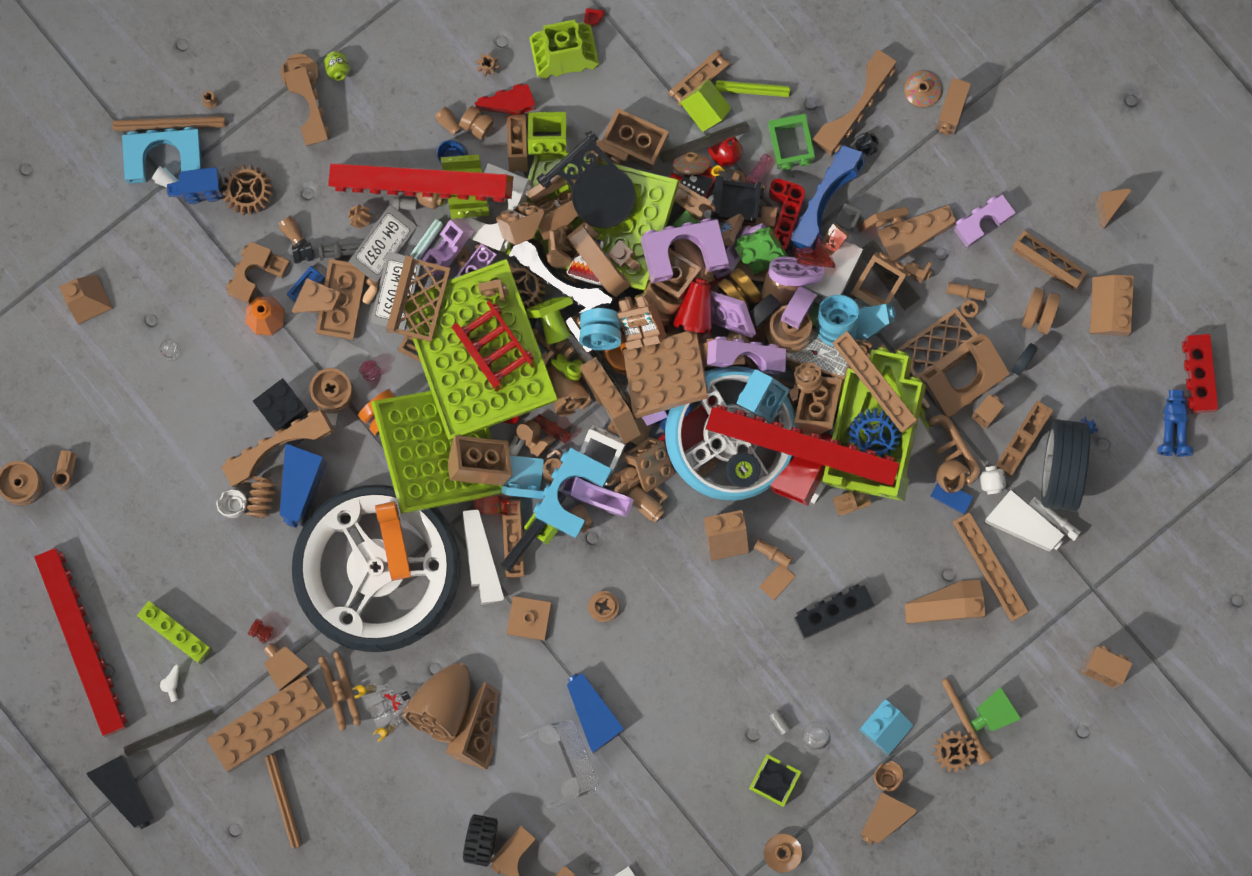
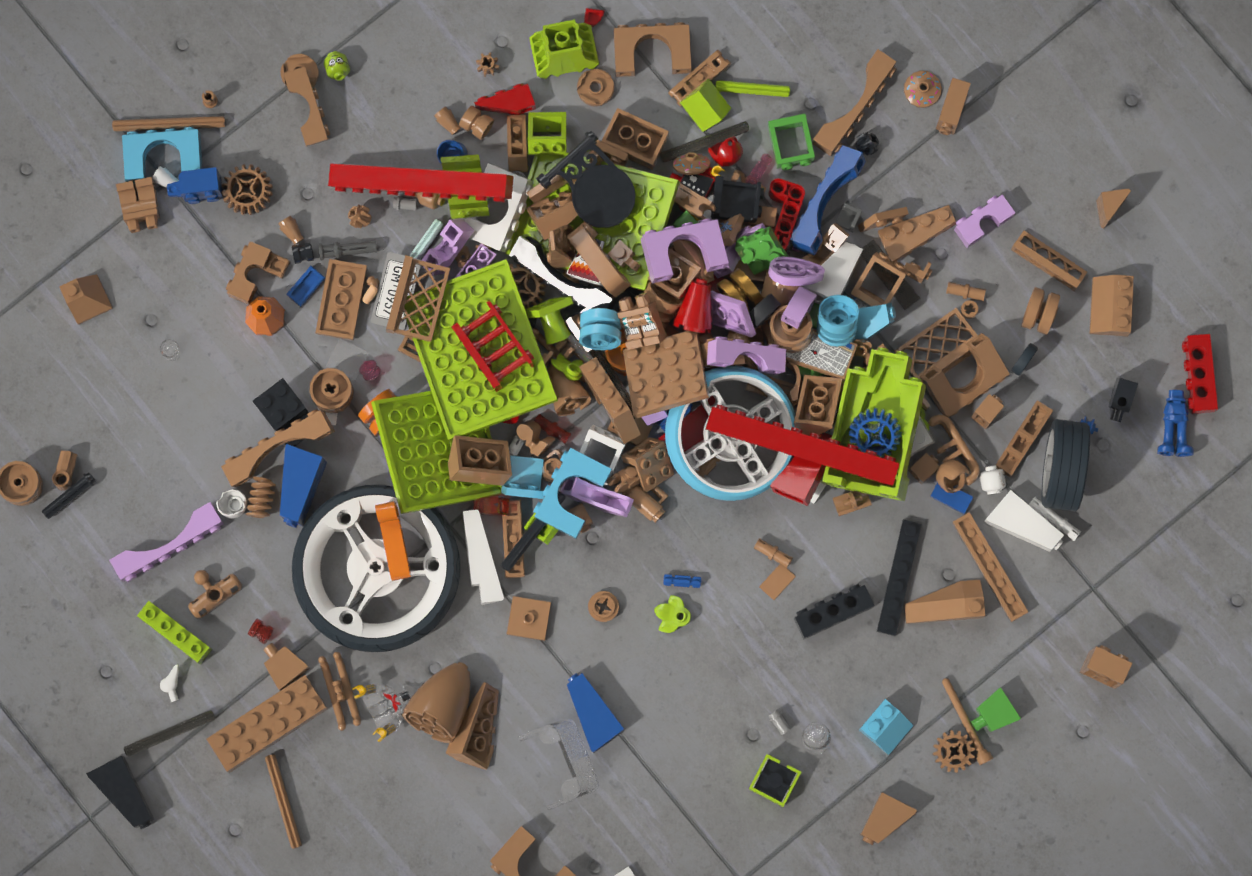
(68, 495): none -> black axle
(80, 642): red brick -> none
(139, 210): none -> medium nougat hips
(202, 522): none -> lavender arch
(202, 578): none -> medium nougat piece
(316, 298): medium nougat wing -> none
(386, 236): sticker -> none
(480, 840): black tyre -> none
(492, 287): medium nougat bracket -> none
(520, 223): medium nougat slope -> none
(595, 98): none -> medium nougat tile
(669, 614): none -> lime plate
(674, 36): none -> medium nougat arch
(682, 581): none -> blue axle
(726, 535): medium nougat slope -> none
(749, 477): black bush -> none
(762, 396): medium azure slope -> none
(793, 853): medium nougat dish -> none
(808, 377): medium nougat wheel -> none
(817, 257): clear red slope -> none
(875, 382): medium nougat plate -> none
(889, 776): medium nougat hair -> none
(899, 577): none -> black plate
(924, 468): none -> medium nougat brick
(1126, 390): none -> black torso

